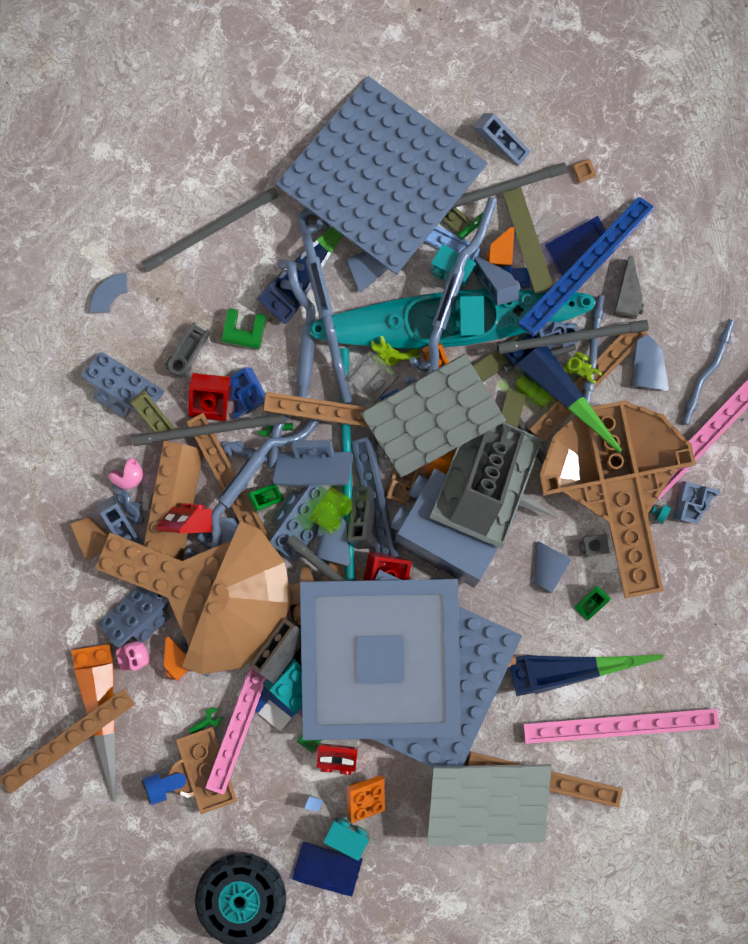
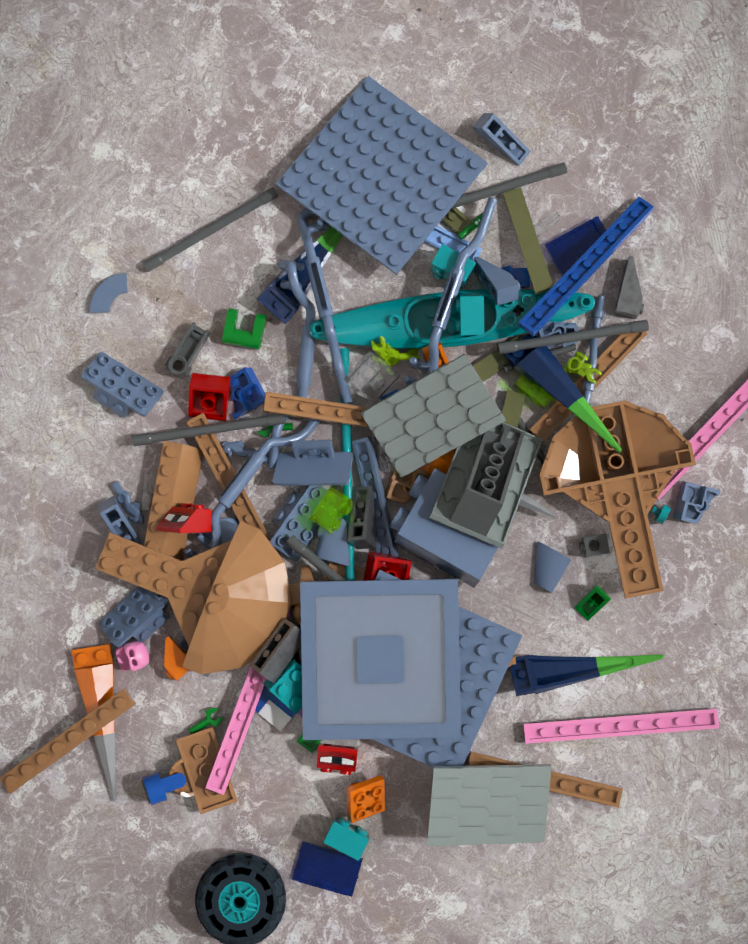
(89, 537): medium nougat slope -> none
(131, 478): bright pink helmet -> none
(151, 413): olive tile -> none
(265, 497): green slope -> none
(313, 803): light blue piece -> none
(365, 269): sand blue panel -> none
(501, 250): orange slope -> none
(584, 171): medium nougat tile -> none
(649, 365): sand blue panel -> none
(692, 404): sand blue bar -> none

